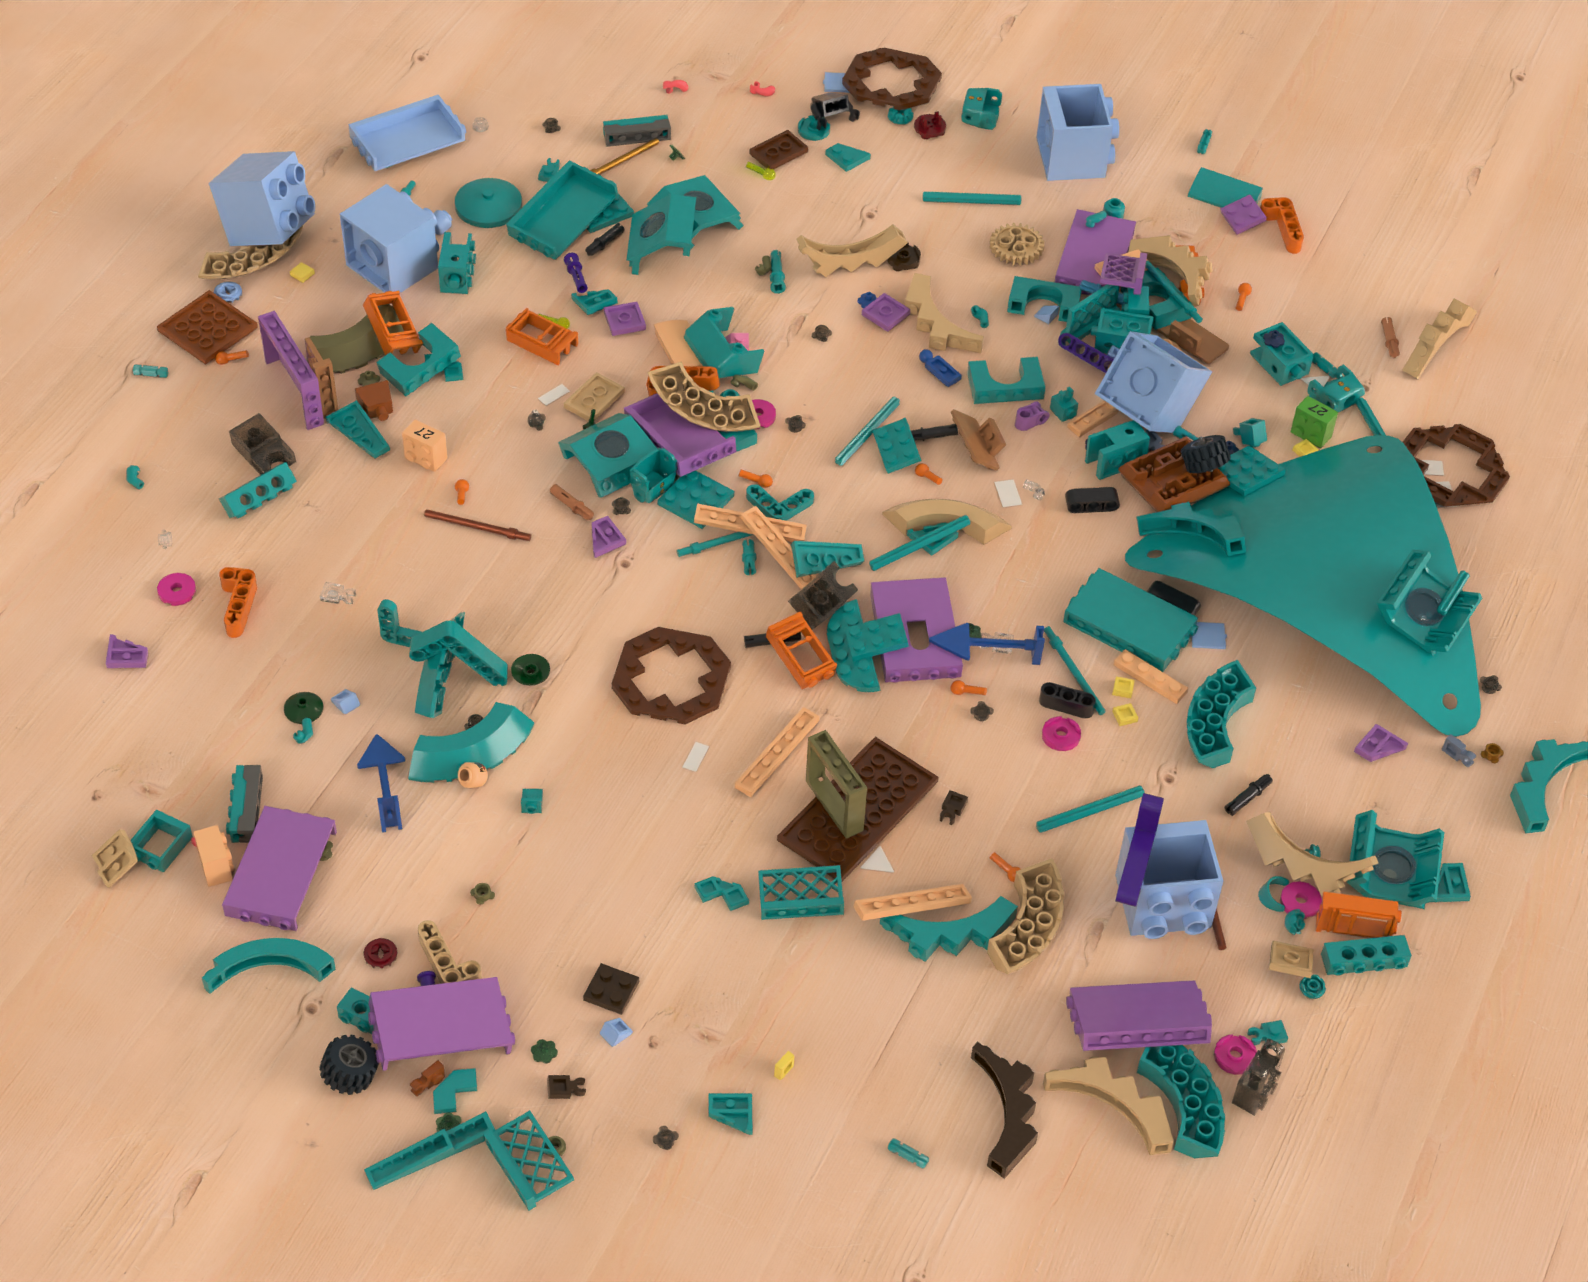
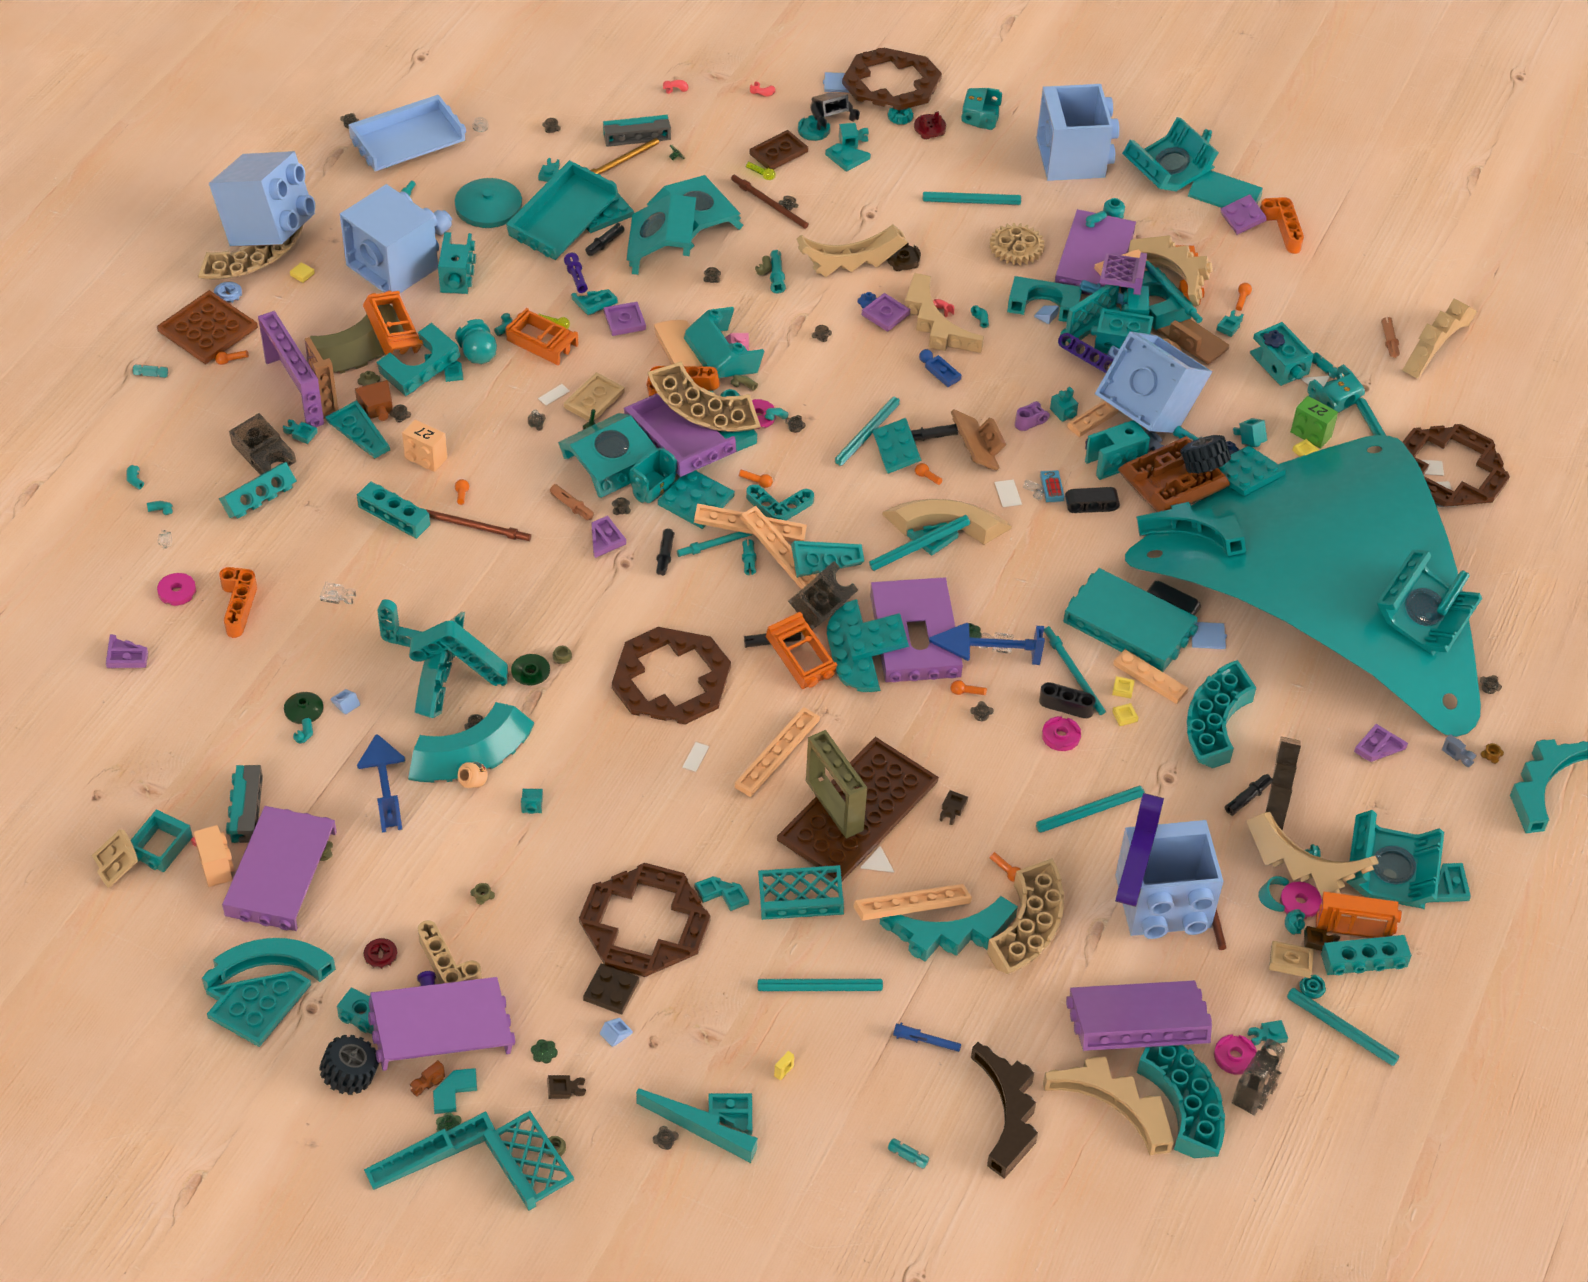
(160, 505): none -> teal arm
(256, 1005): none -> teal wing
(301, 432): none -> teal plate
(348, 119): none -> clear smoke plate
(393, 509): none -> teal brick
(400, 413): none -> clear smoke plate
(476, 341): none -> teal tile
(506, 319): none -> teal arm
(562, 654): none -> olive plate
(663, 557): none -> black axle
(665, 952): none -> reddish brown plate
(700, 1123): none -> teal slope
(712, 275): none -> clear smoke plate
(746, 186): none -> copper bar
(771, 412): none -> teal arm
(789, 202): none -> clear smoke plate
(820, 984): none -> teal axle
(850, 135): none -> teal brick
(916, 1035): none -> blue pin
(941, 304): none -> coral arm
(987, 390): teal arch -> none
(1052, 485): none -> tile
(1174, 158): none -> teal panel
(1230, 324): none -> teal plate
(1283, 779): none -> dark brown arch
(1316, 937): none -> dark brown plate
(1343, 1027): none -> teal axle

